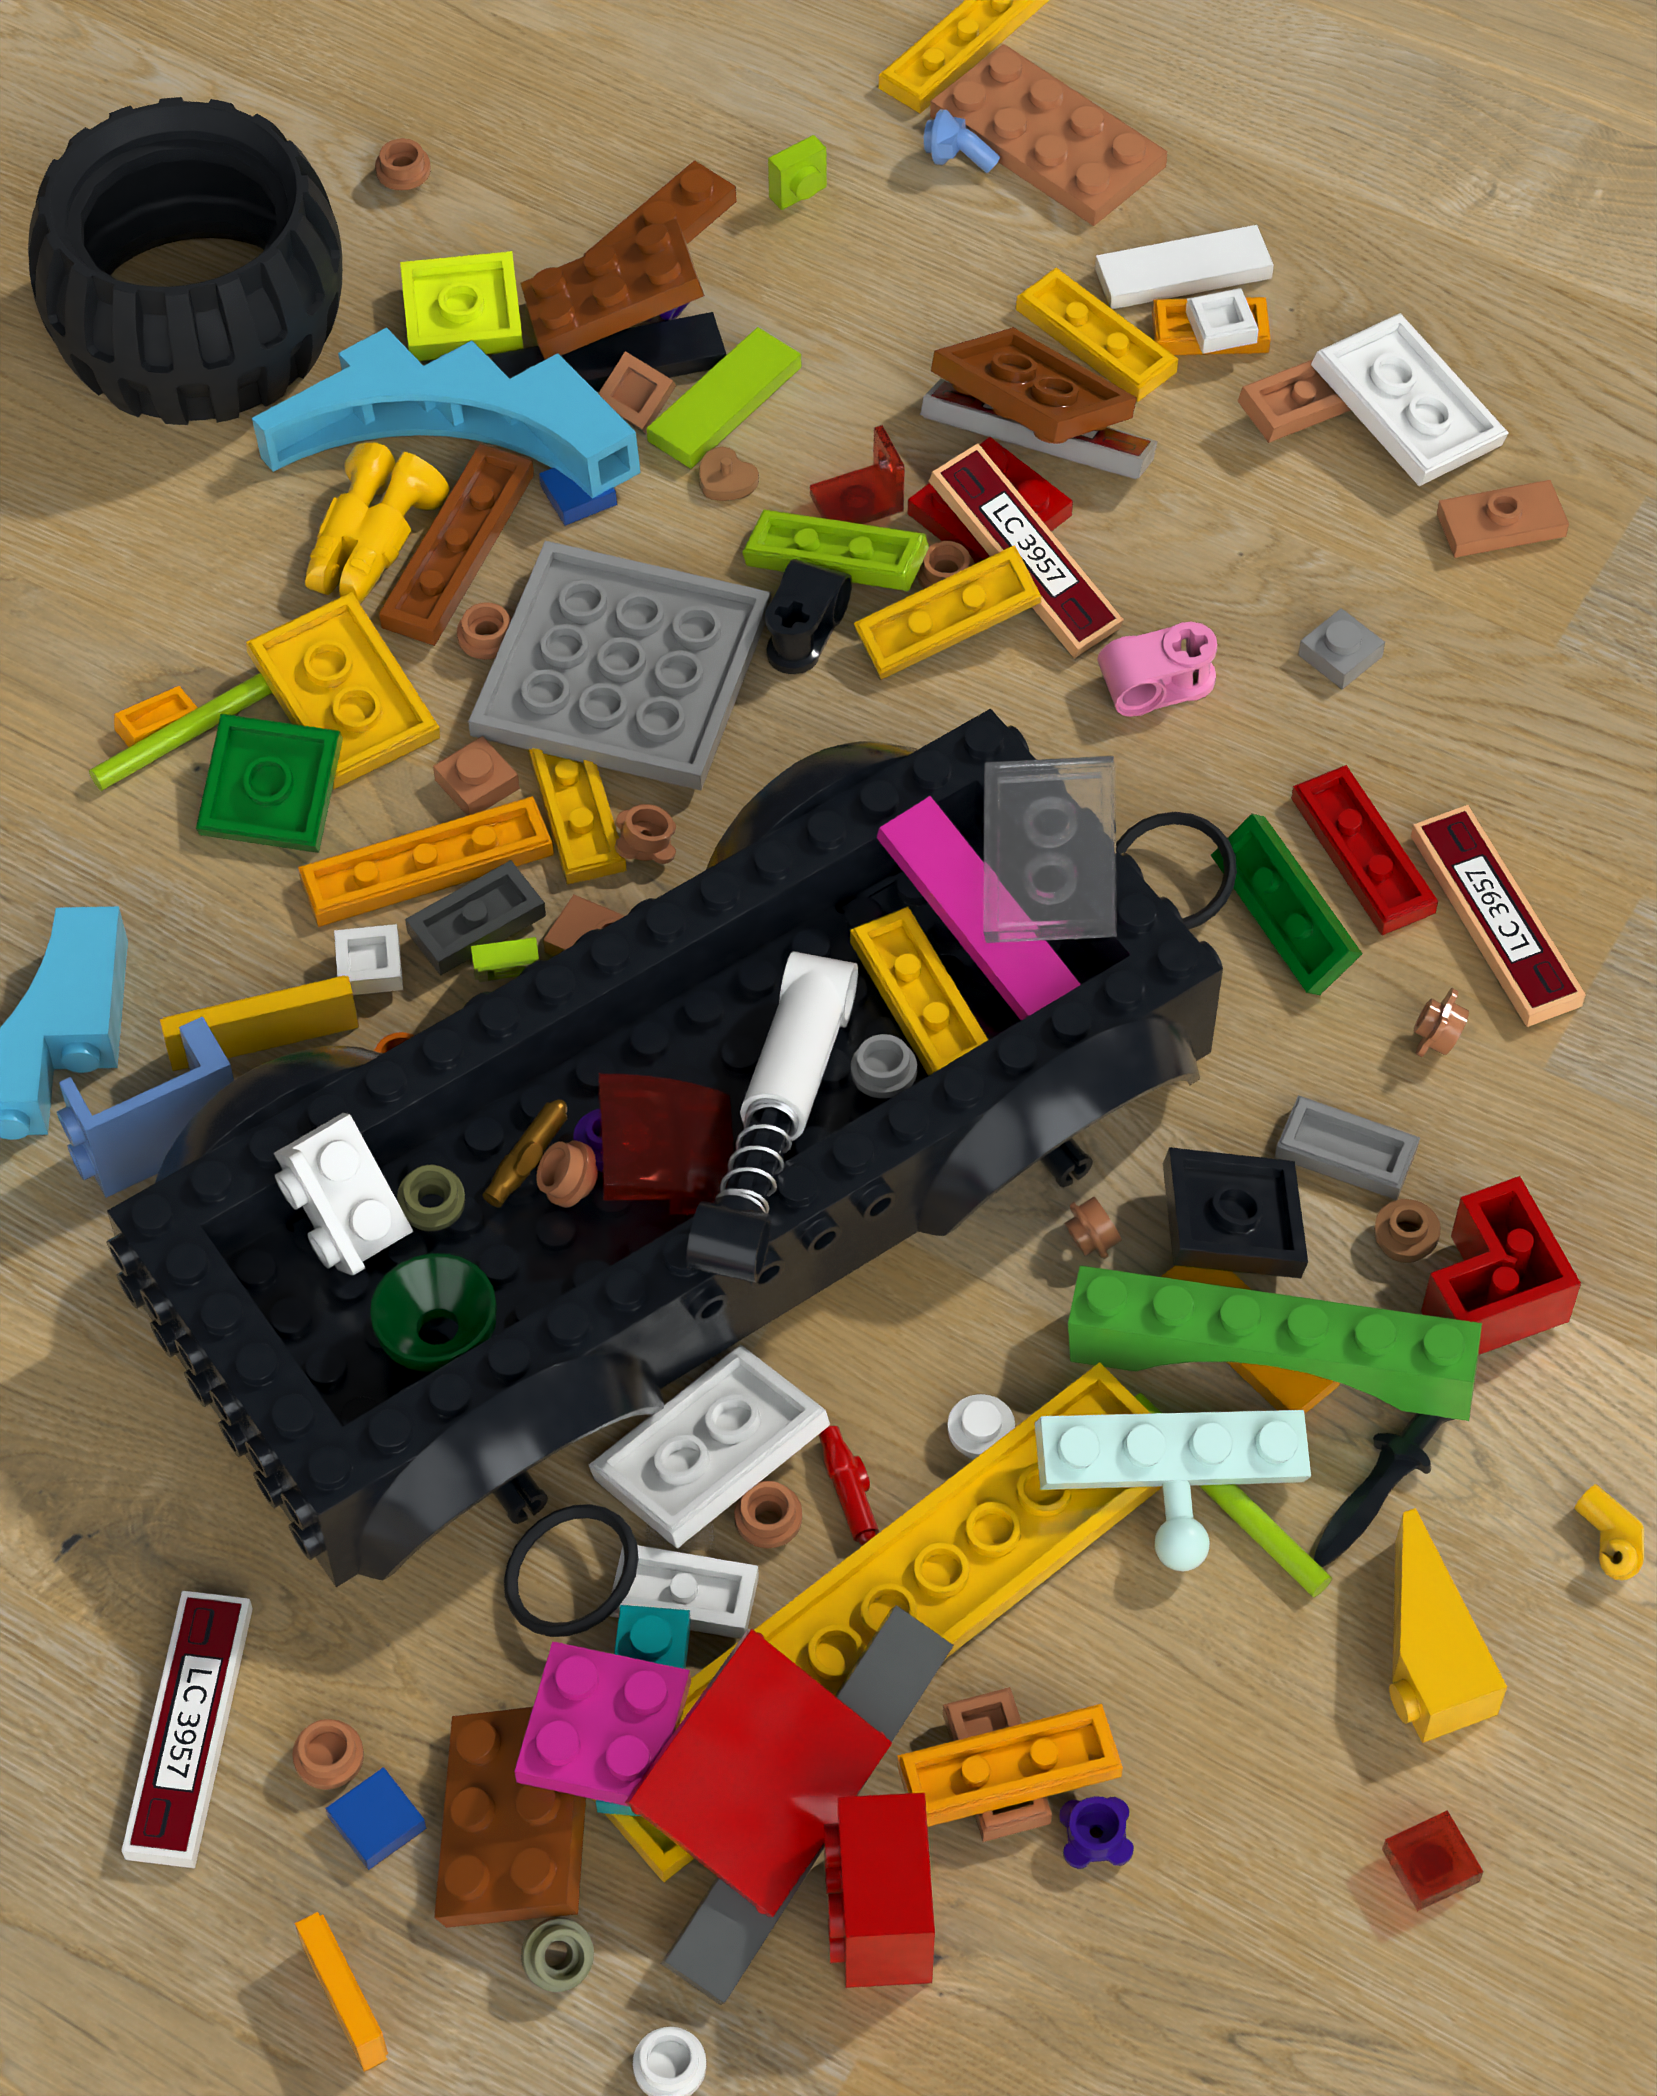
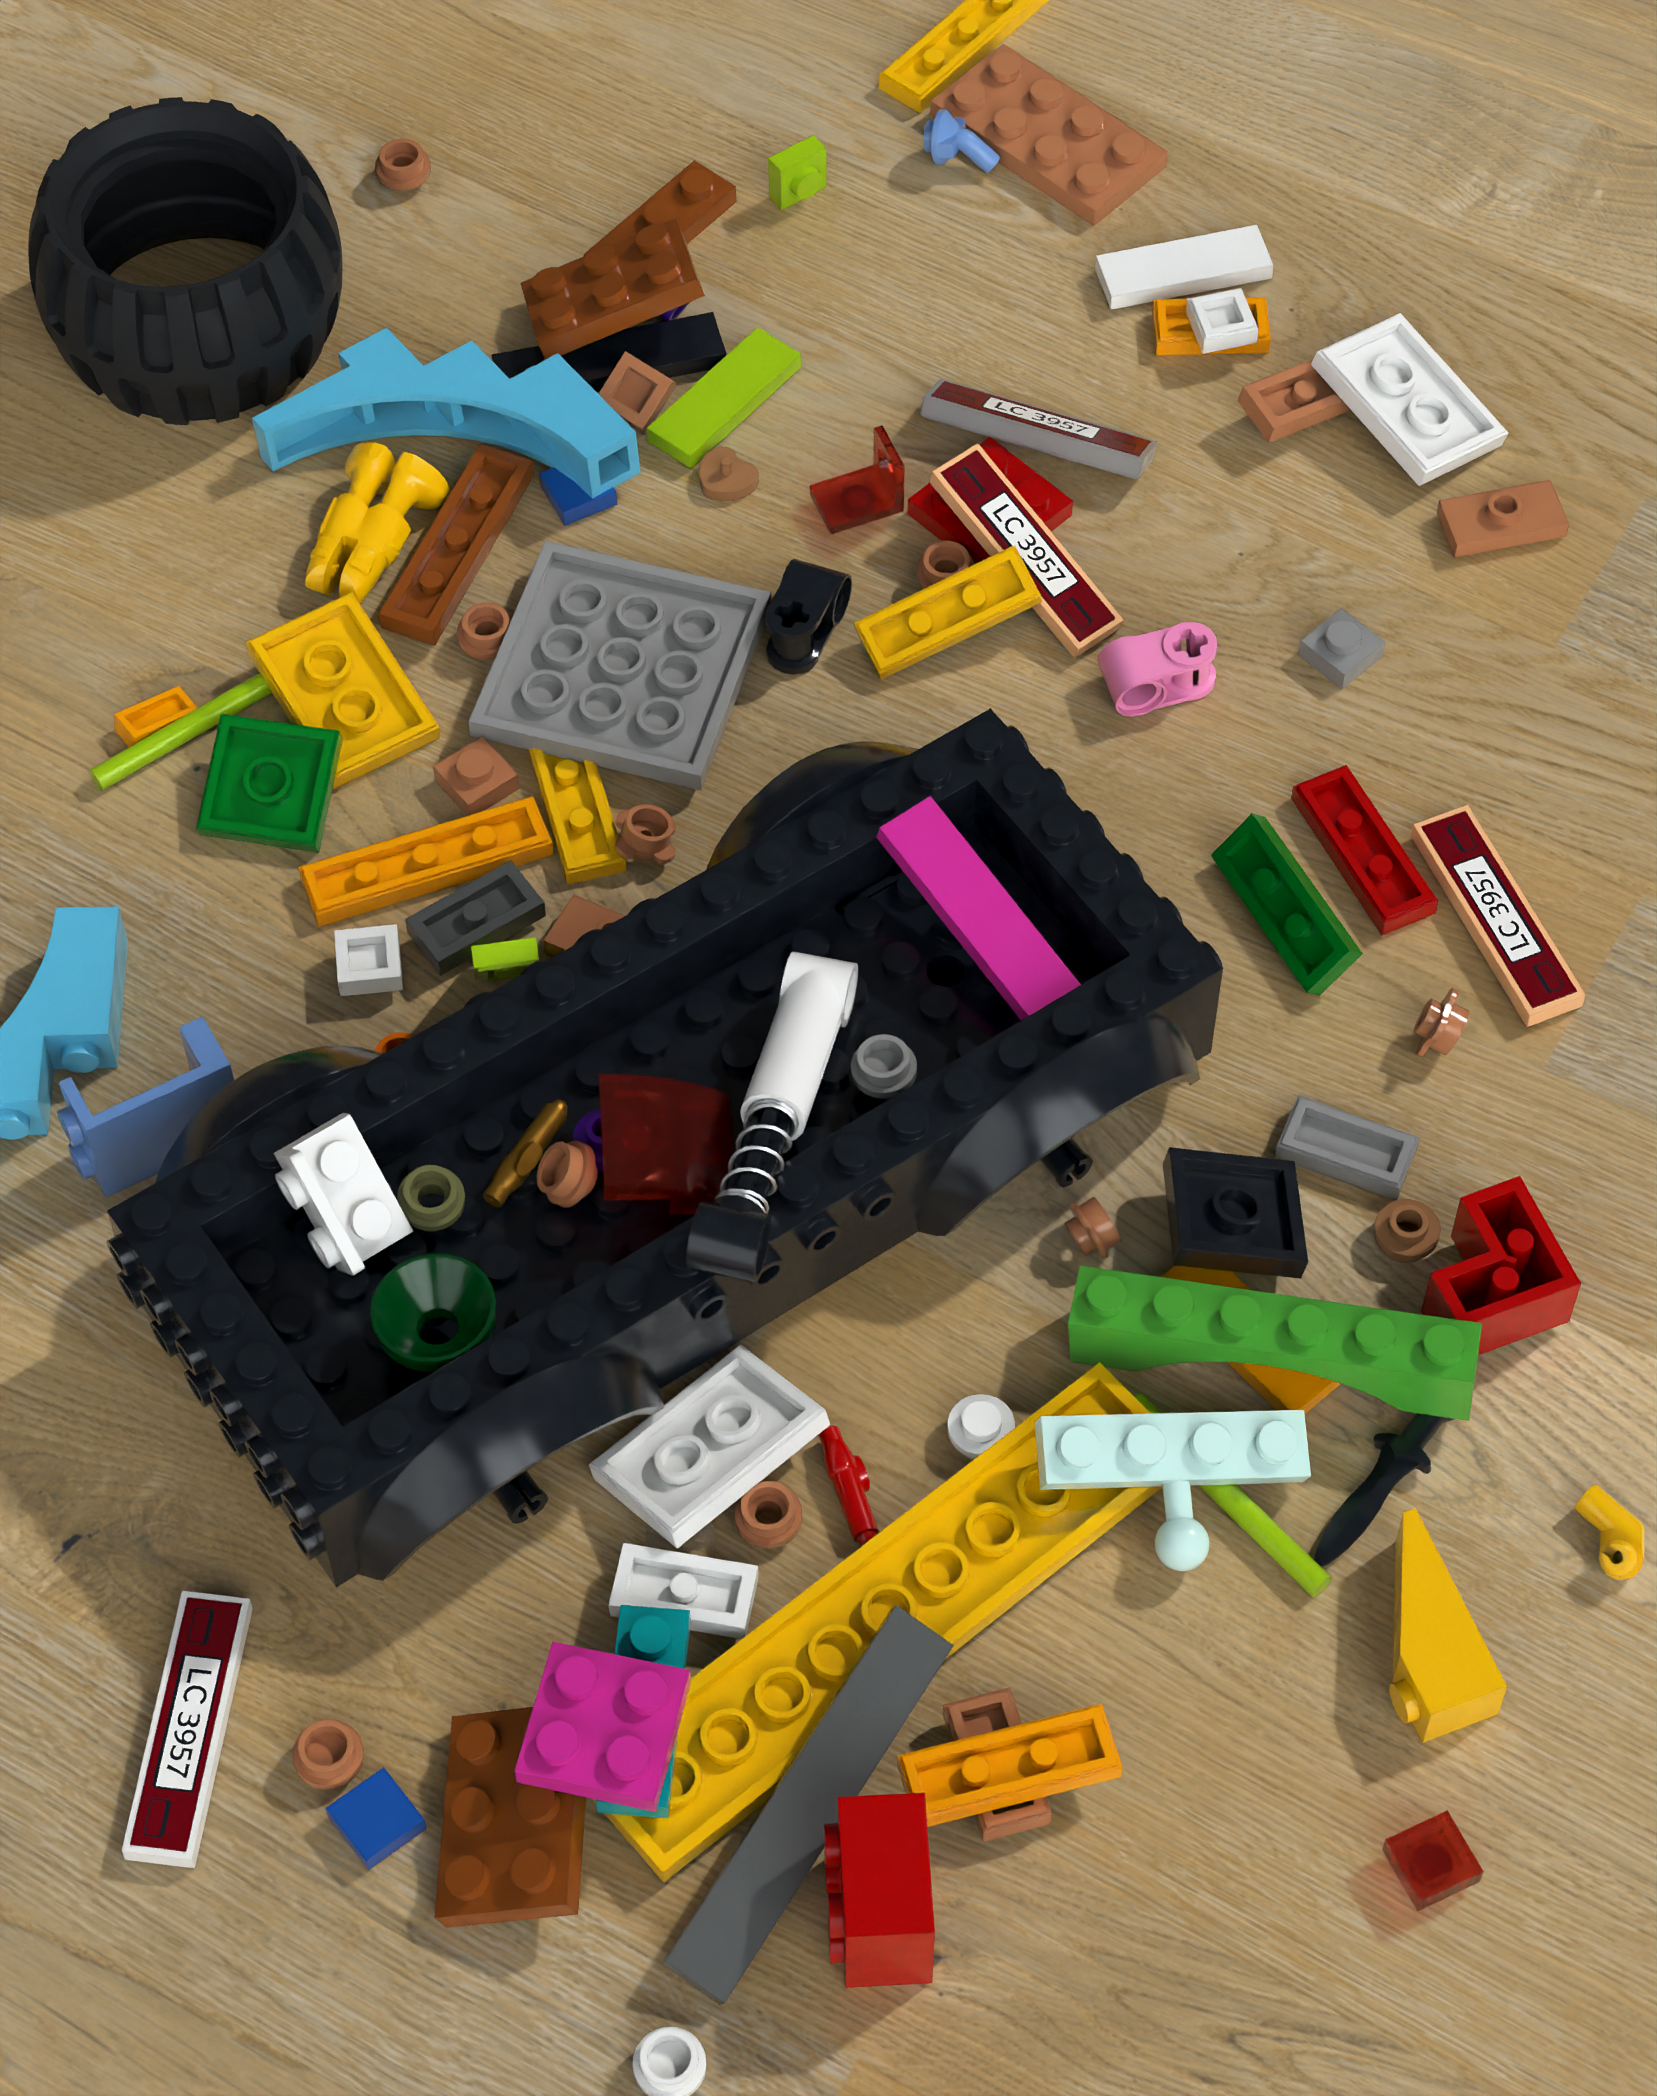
(269, 1019): yellow tile -> none
(342, 1991): light orange tile -> none
(461, 302): neon yellow plate -> none
(575, 1964): olive plate -> none
(592, 1619): black tyre -> none
(758, 1772): red piece -> none
(864, 551): lime tile -> none
(917, 989): yellow tile -> none
(1033, 385): dark orange plate -> none
(1050, 849): clear tile -> none
(1096, 334): yellow tile -> none
(1101, 1812): dark purple plate -> none
(1211, 831): black tyre -> none

